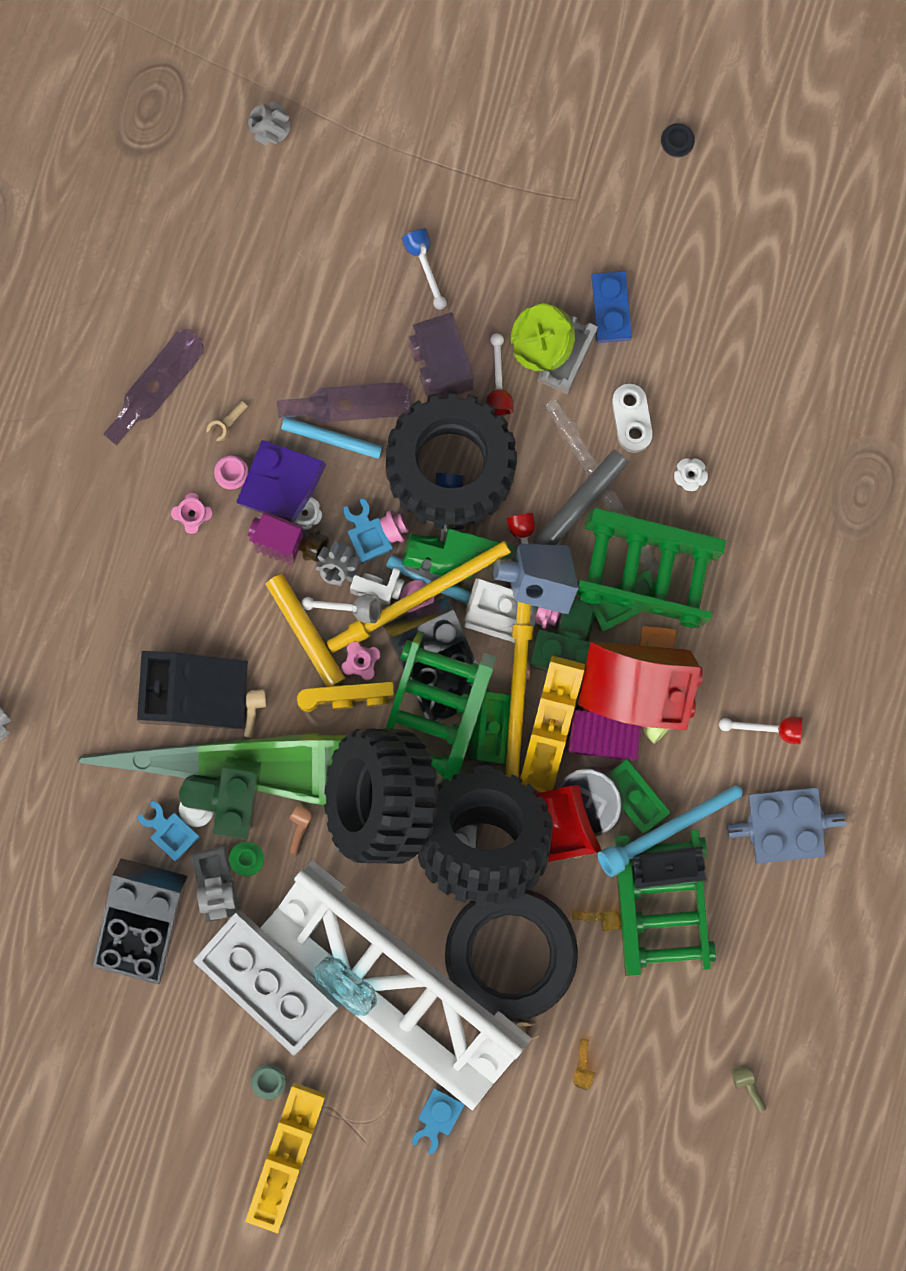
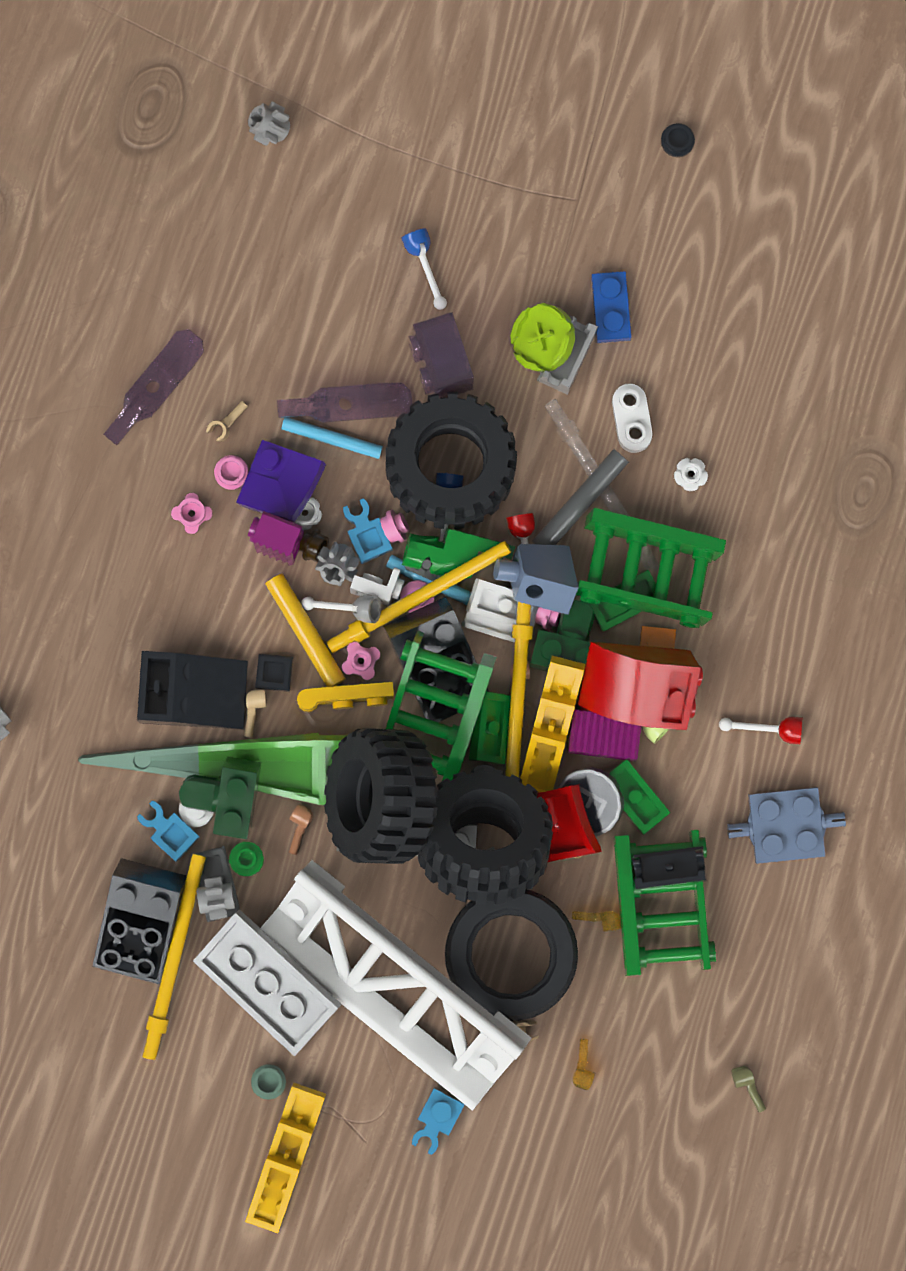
(158, 1023): none -> yellow bar
(274, 672): none -> black tile
(345, 986): clear light blue plate -> none
(499, 397): hinge -> none
(615, 858): medium azure piece -> none

